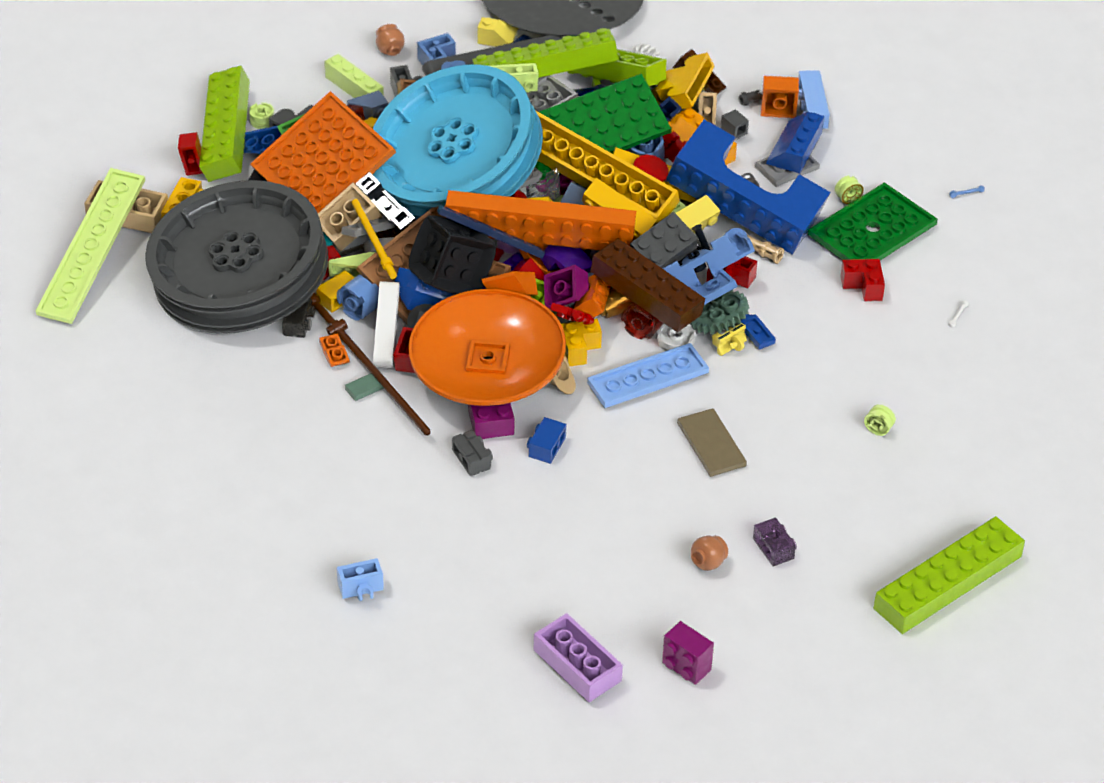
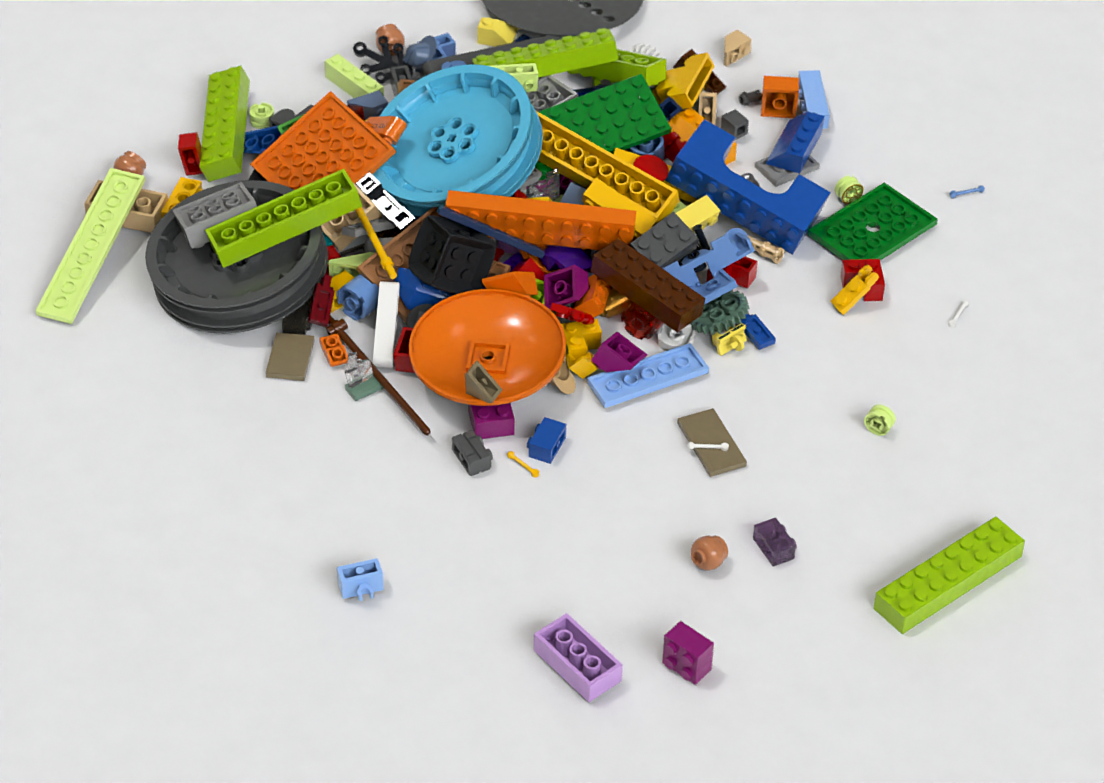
(130, 163): none -> nougat piece
(212, 210): none -> light grey slope
(283, 218): none -> lime brick
(290, 356): none -> dark tan tile
(322, 302): none -> dark red hinge
(357, 370): none -> clear slope
(384, 62): none -> black plant
(388, 127): none -> orange door
(420, 53): none -> sand blue piece
(481, 384): none -> dark tan slope
(534, 472): none -> yellow hinge
(582, 366): none -> yellow panel
(618, 354): none -> magenta slope
(724, 446): none -> white hinge
(736, 46): none -> tan slope
(855, 289): none -> yellow hinge

